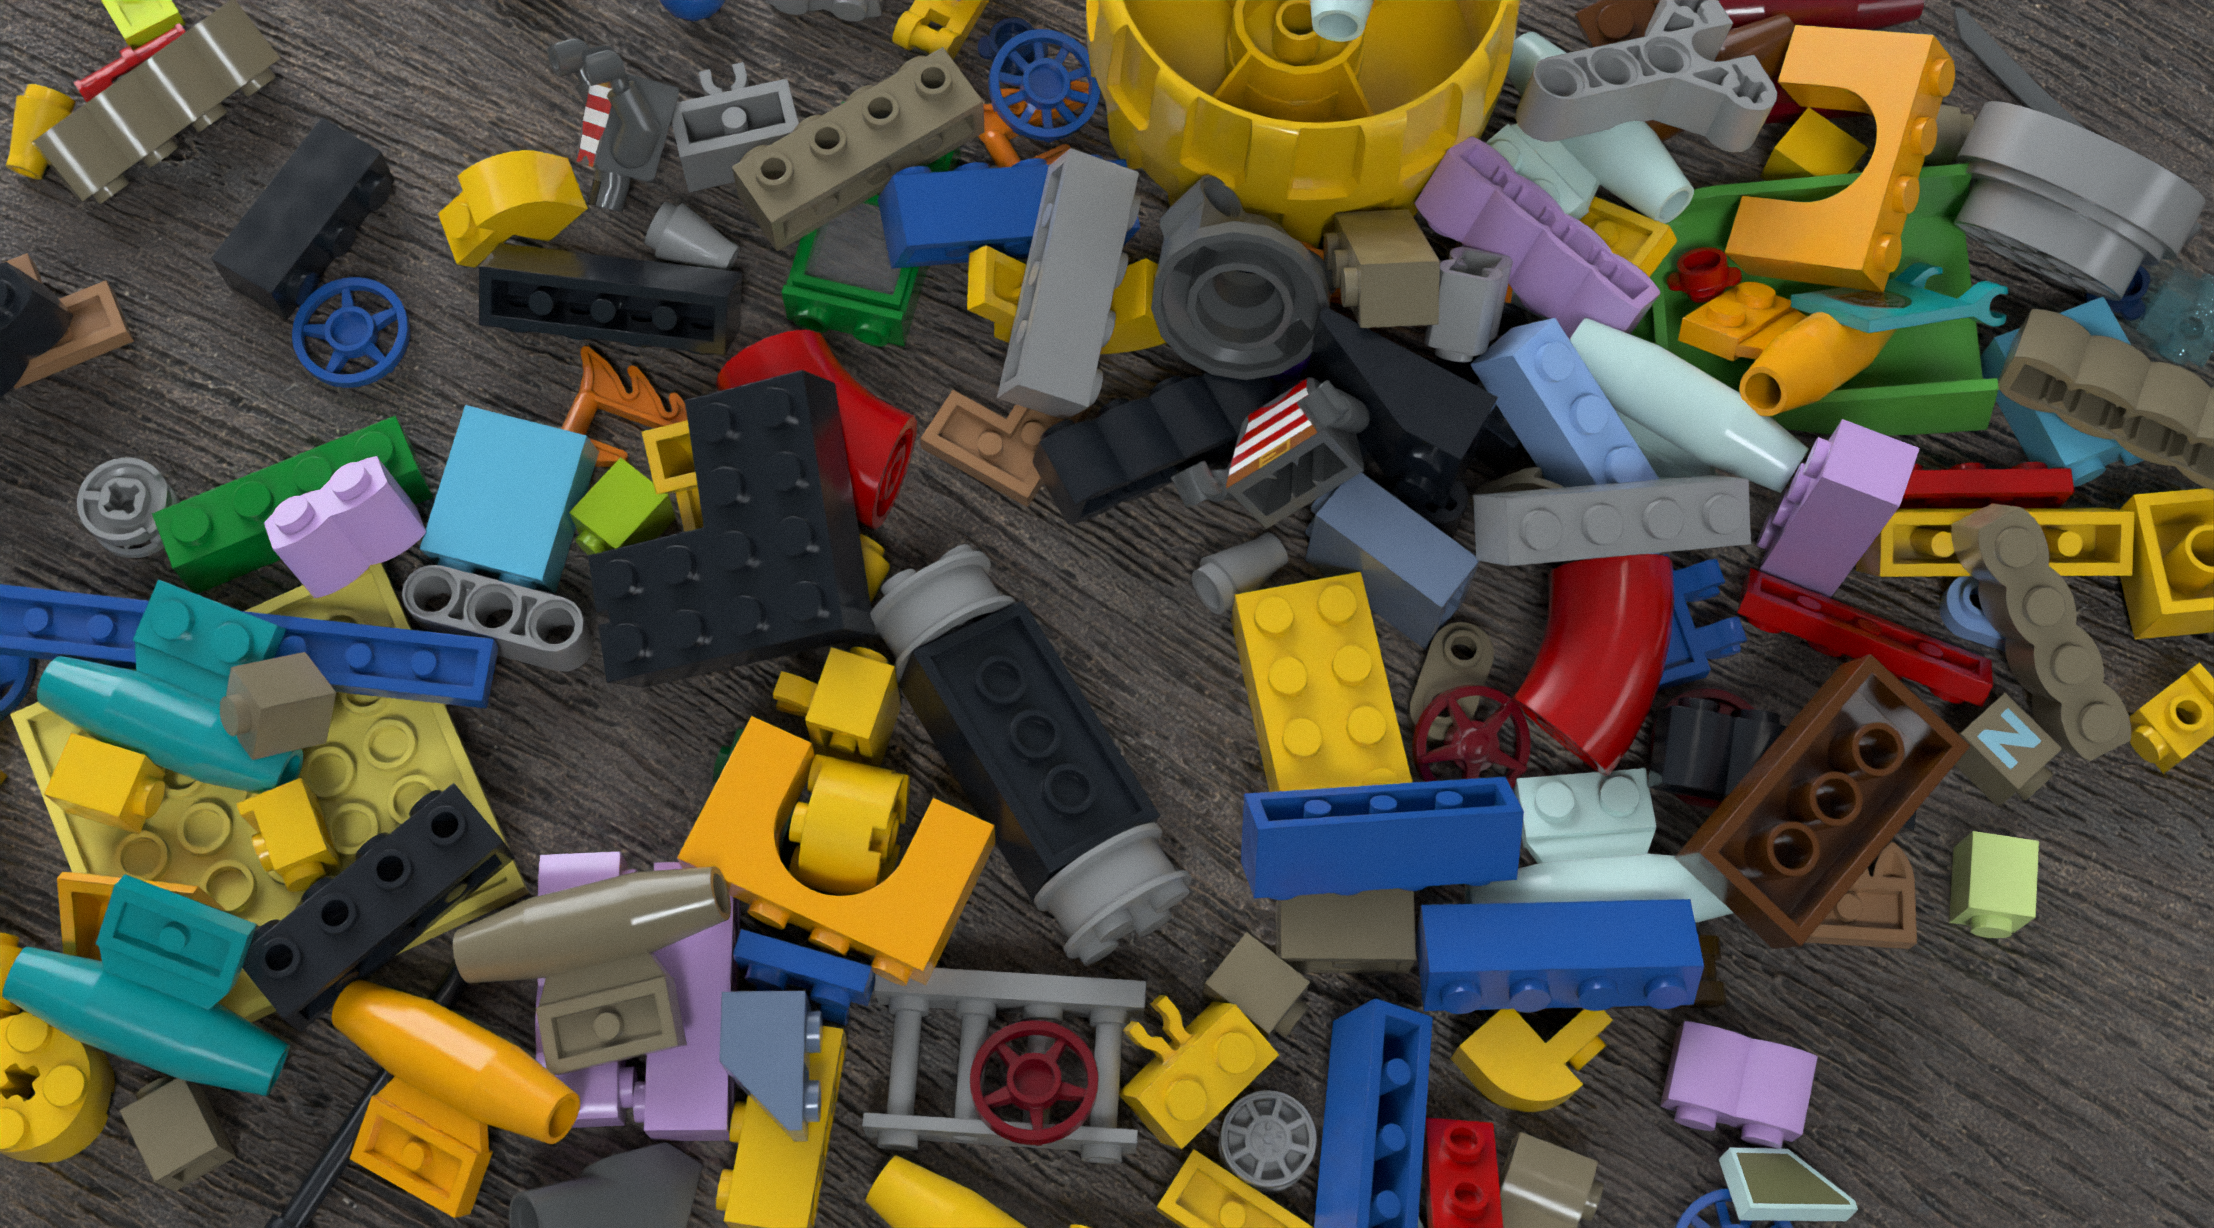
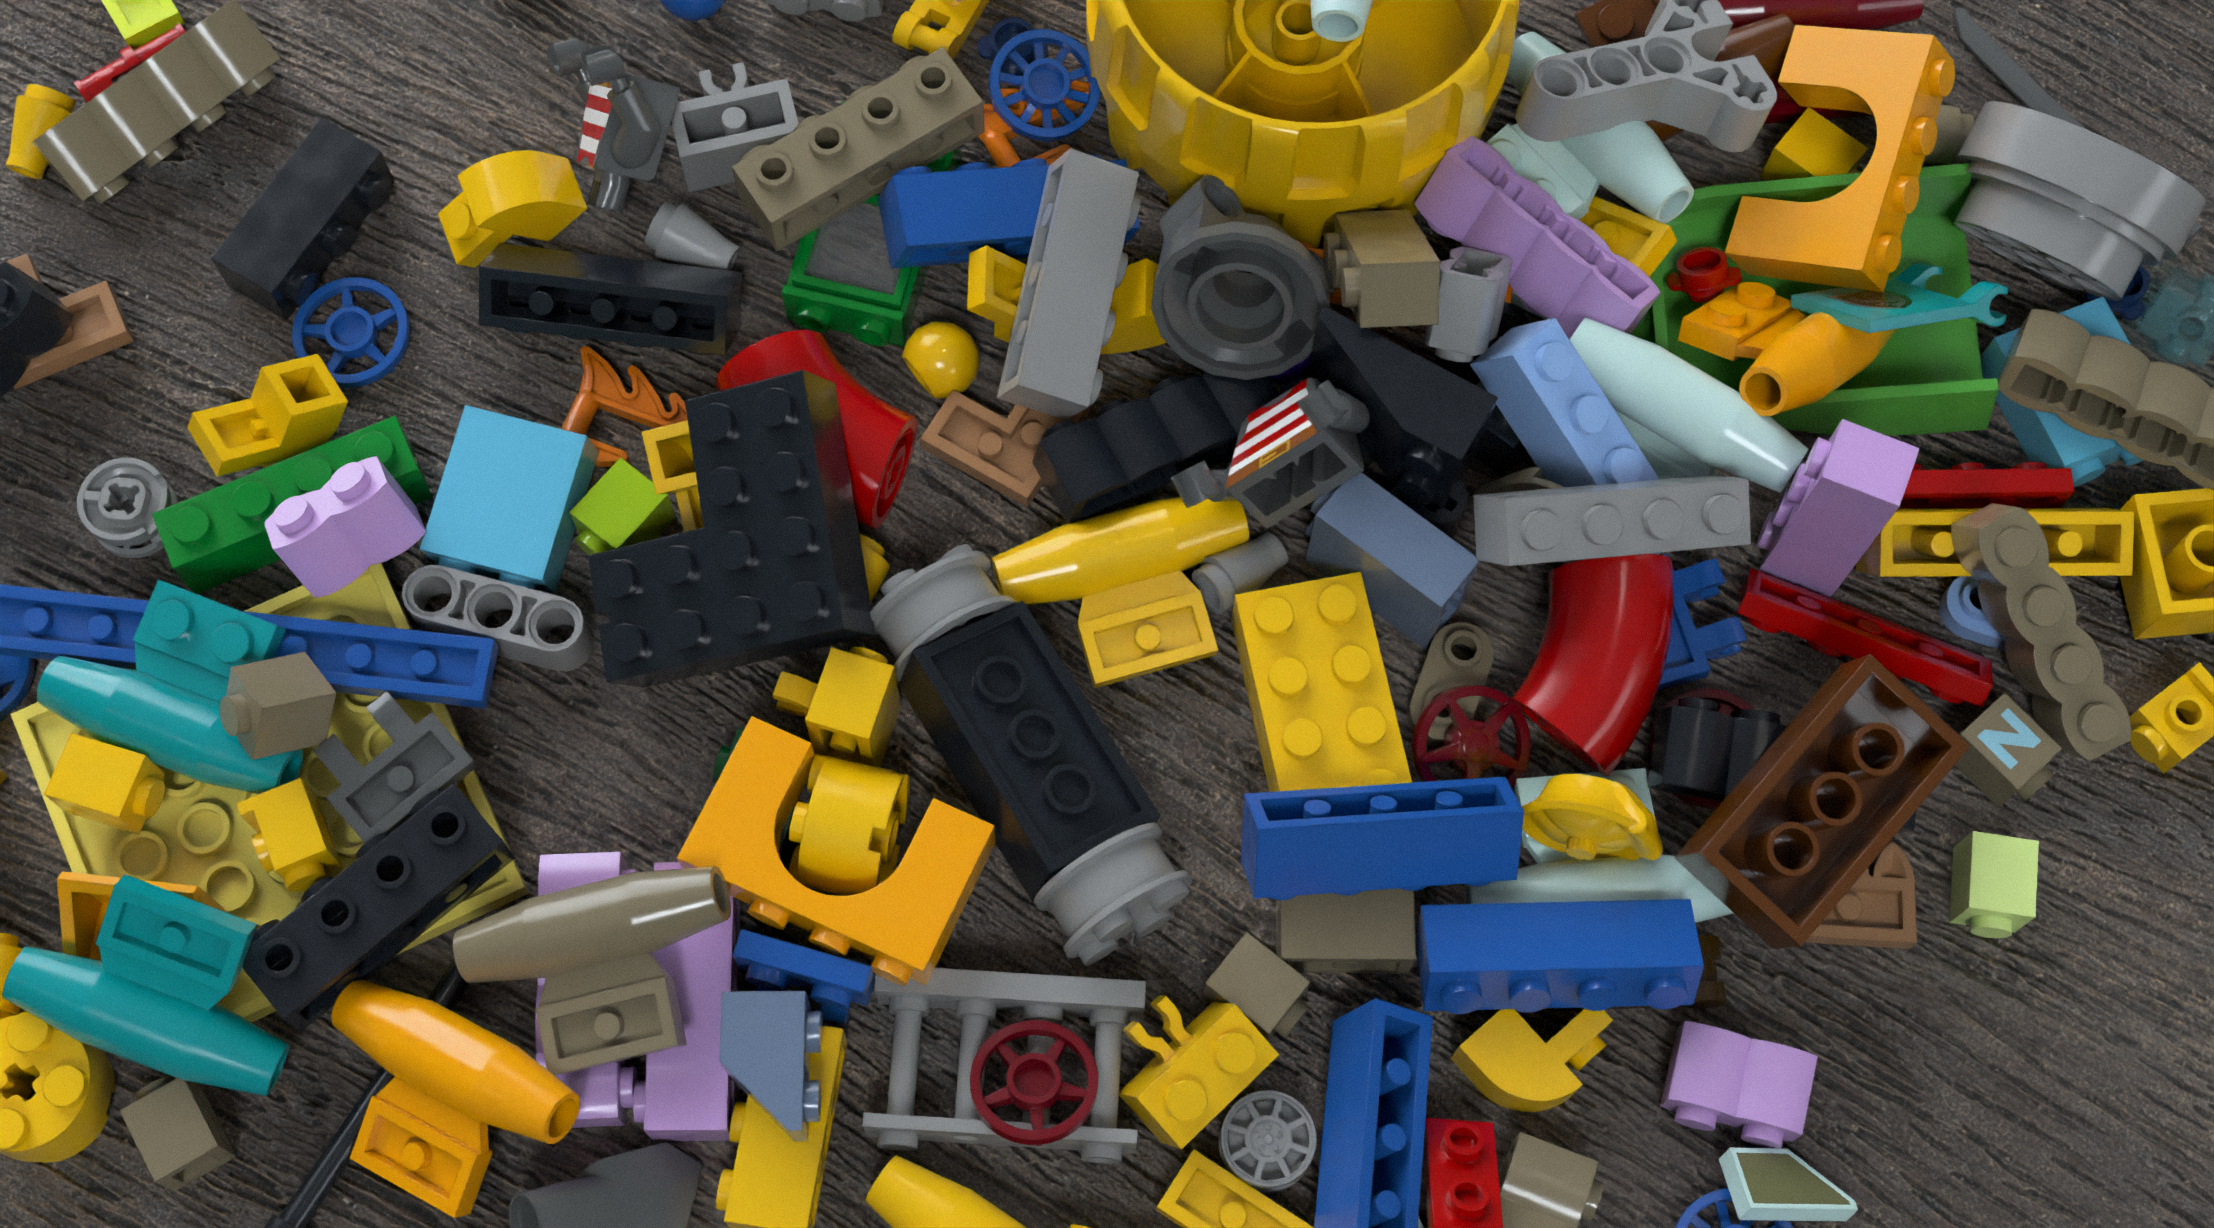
(289, 412): none -> yellow brick
(385, 790): none -> dark grey plate
(942, 358): none -> yellow piece
(1128, 572): none -> yellow plate
(1592, 819): none -> yellow piece

